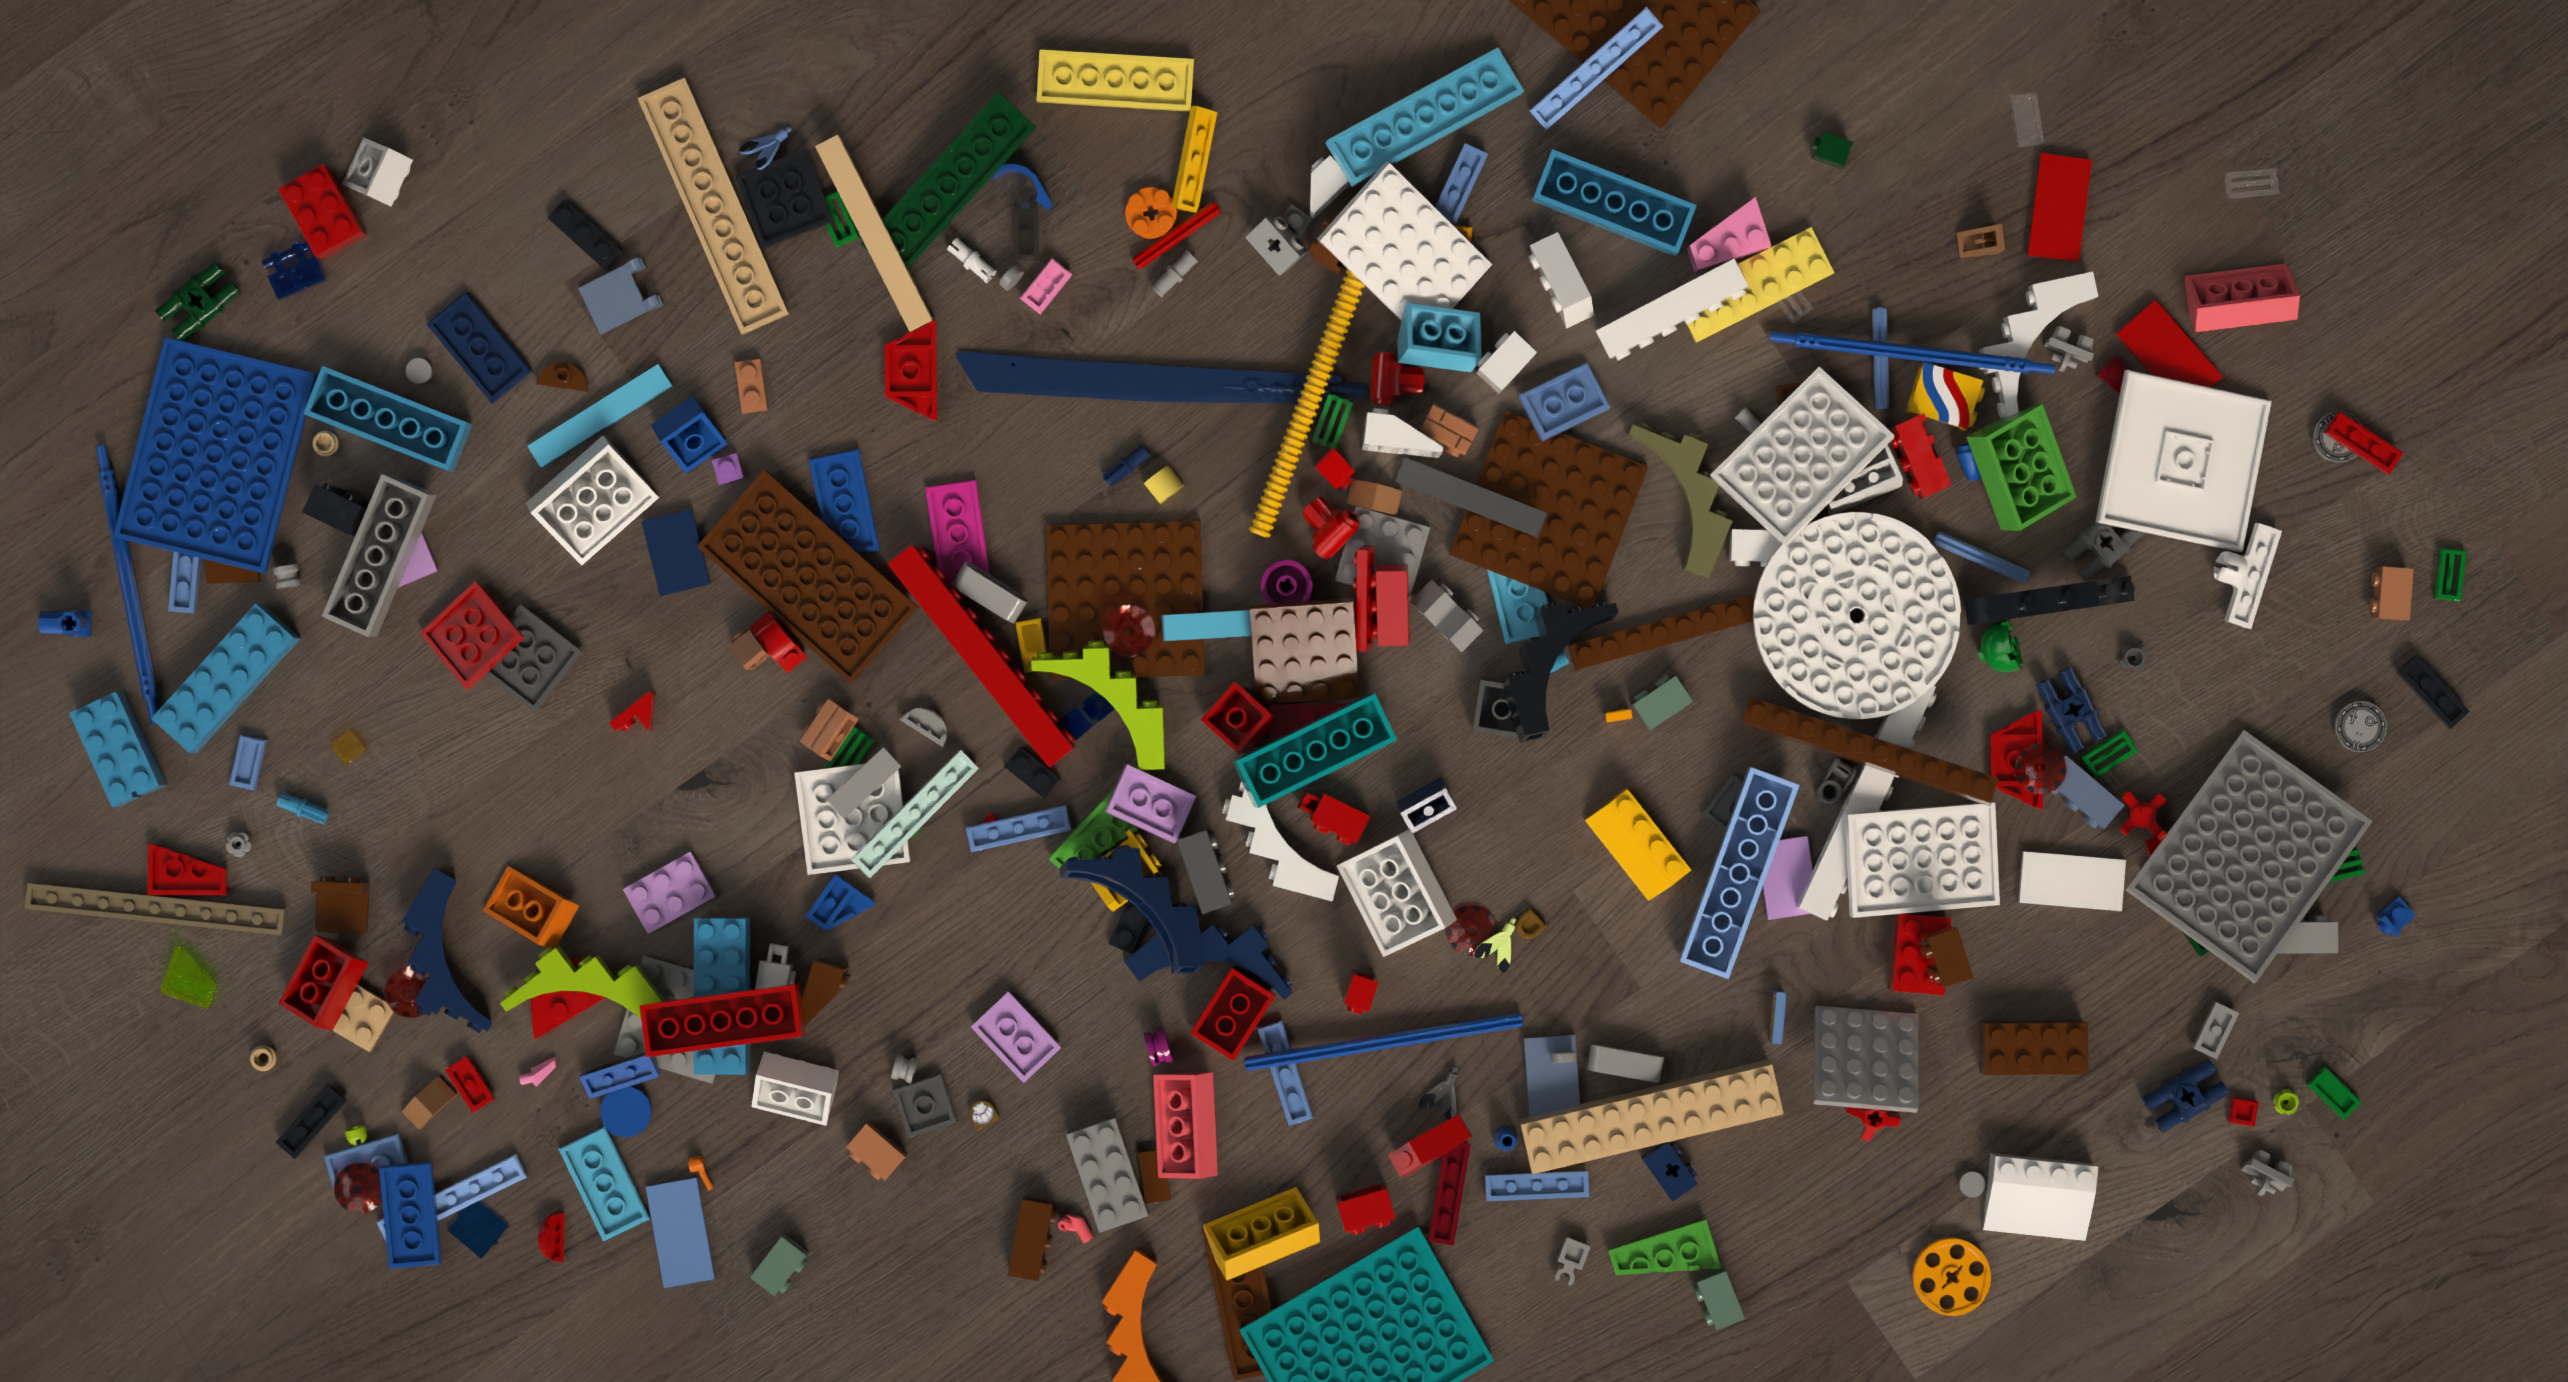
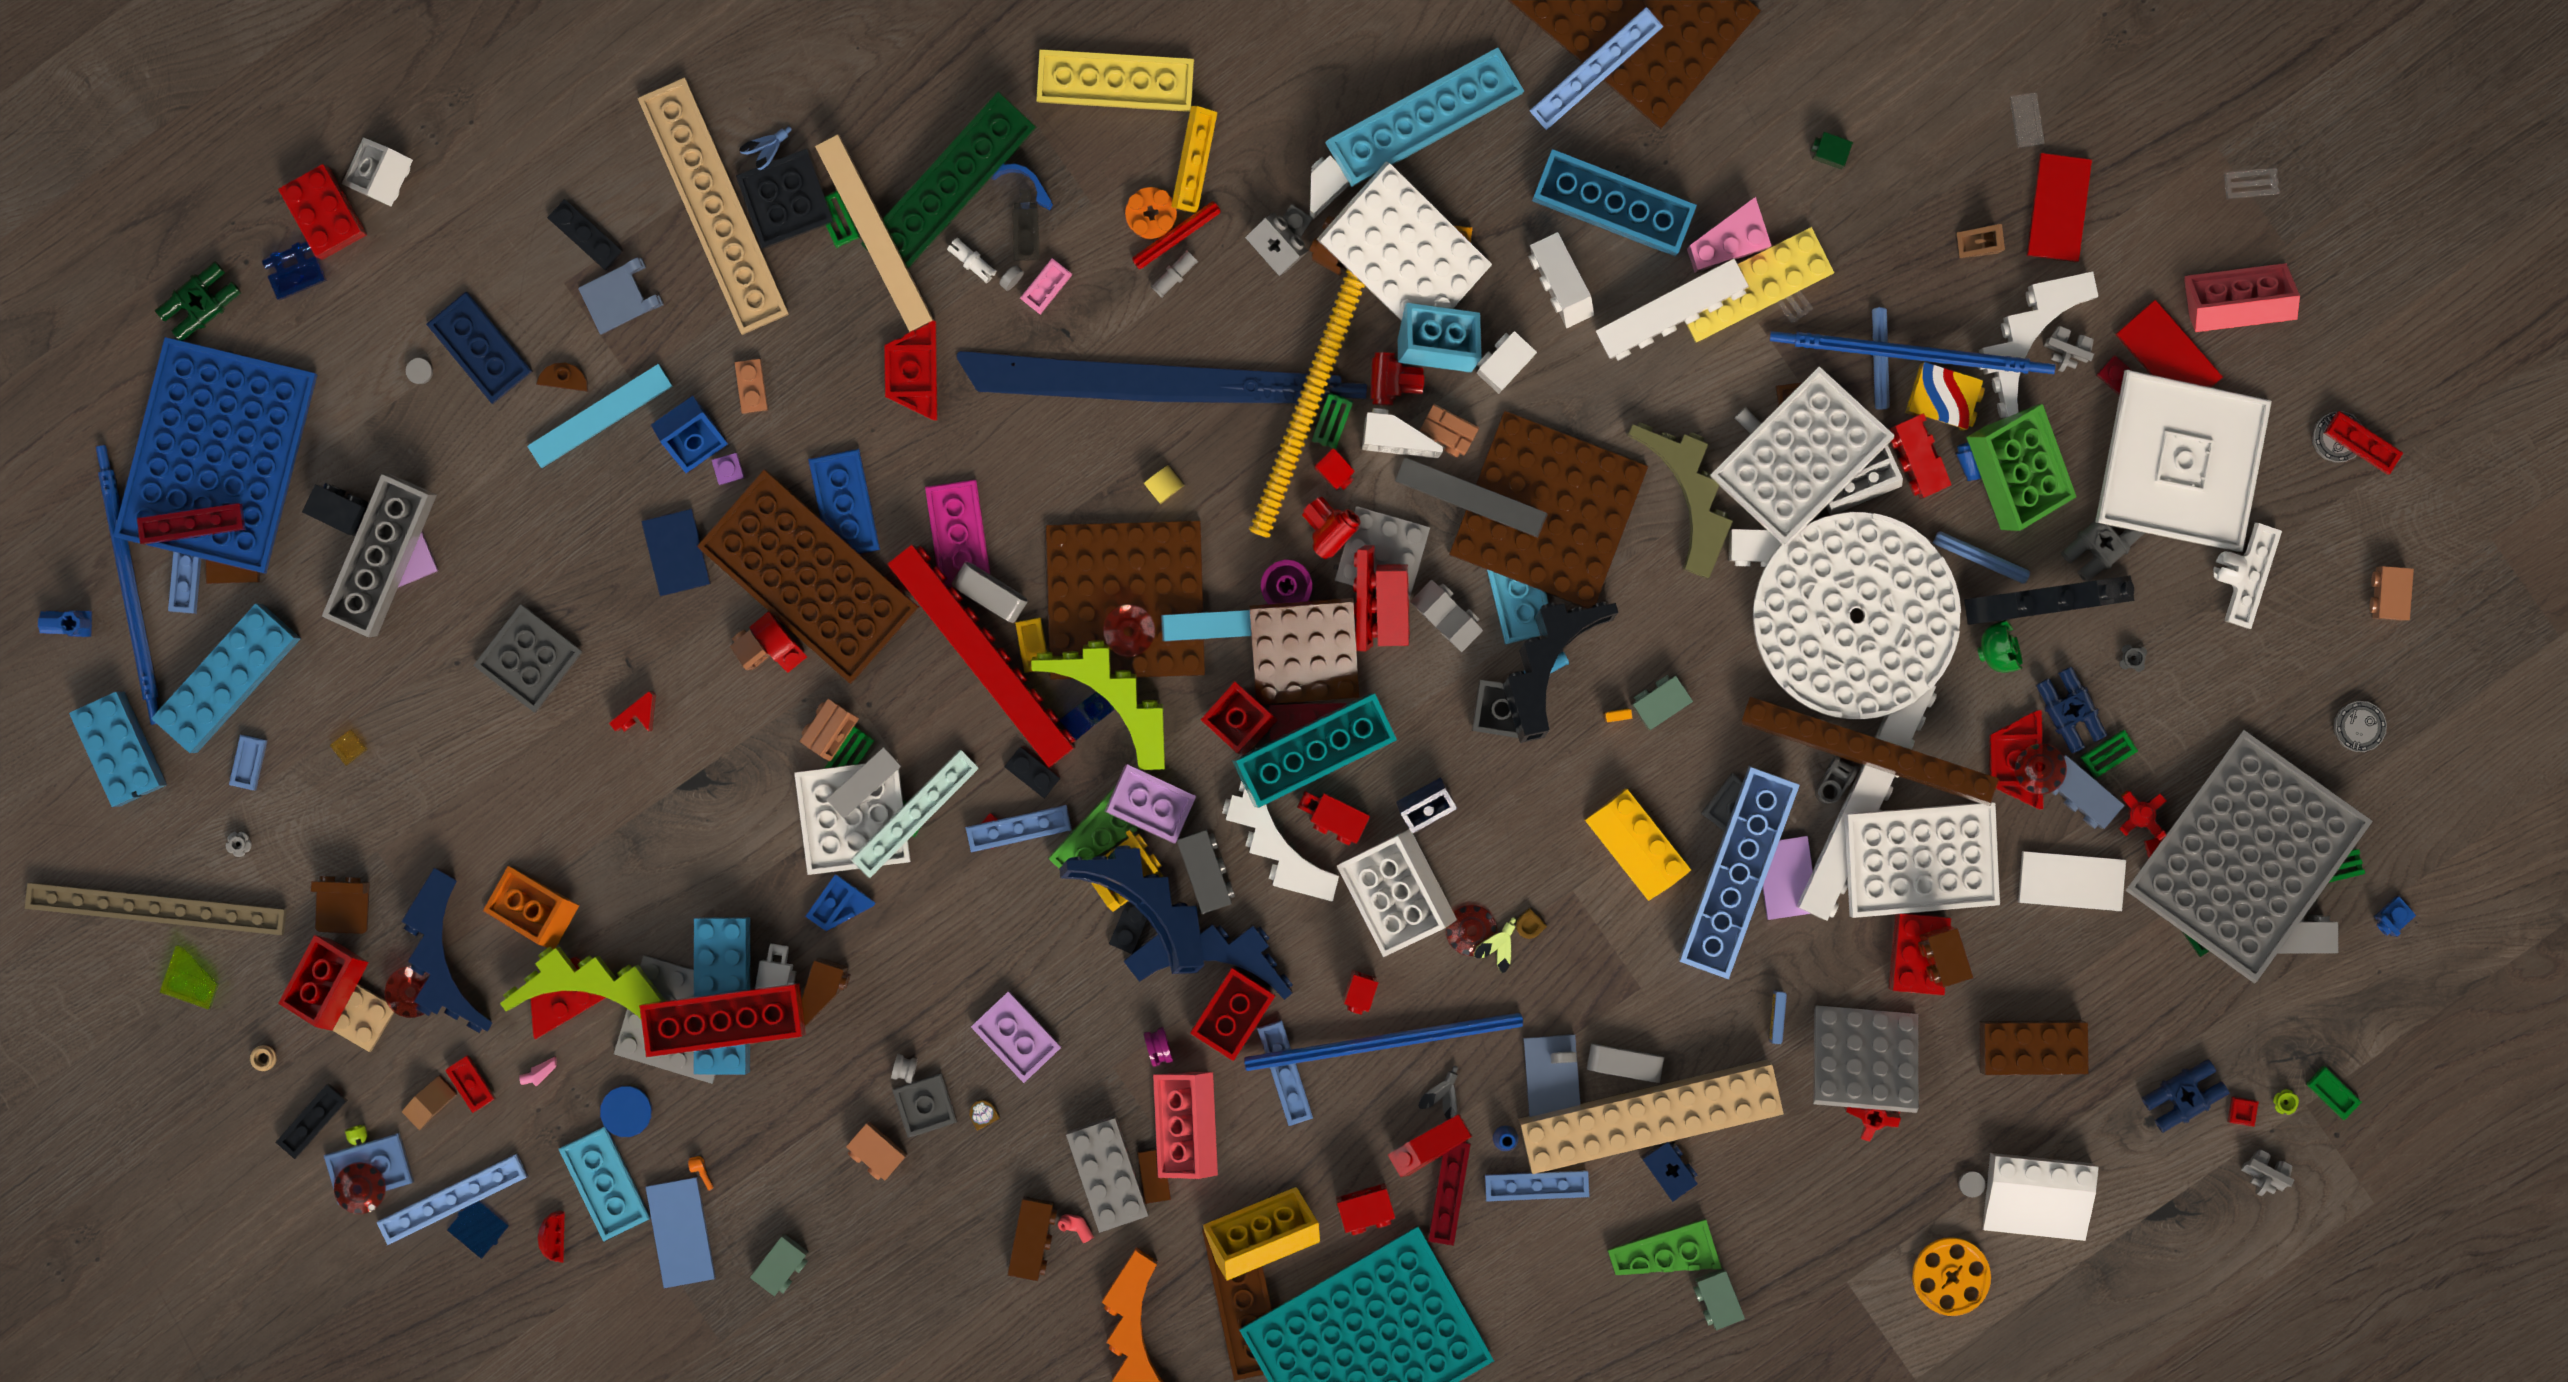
(183, 875): red wing -> none
(191, 524): none -> dark red plate
(287, 576): light grey wheel -> none
(303, 807): dark azure axle -> none
(325, 443): tan plate -> none
(387, 419): dark azure brick -> none
(410, 1214): blue tile -> none
(472, 635): red plate -> none
(591, 500): white slope -> none
(619, 1075): blue plate -> none
(669, 892): lavender plate -> none
(794, 1088): white slope -> none
(927, 723): light grey plate -> none
(1126, 466): dark blue axle -> none
(1374, 497): medium nougat slope -> none
(1460, 182): medium blue plate -> none
(1564, 401): medium blue tile -> none
(1572, 1255): light grey plate -> none
(1662, 632): reddish brown plate -> none
(2215, 1030): light grey plate -> none
(2432, 691): black plate -> none
(2449, 574): green tile -> none

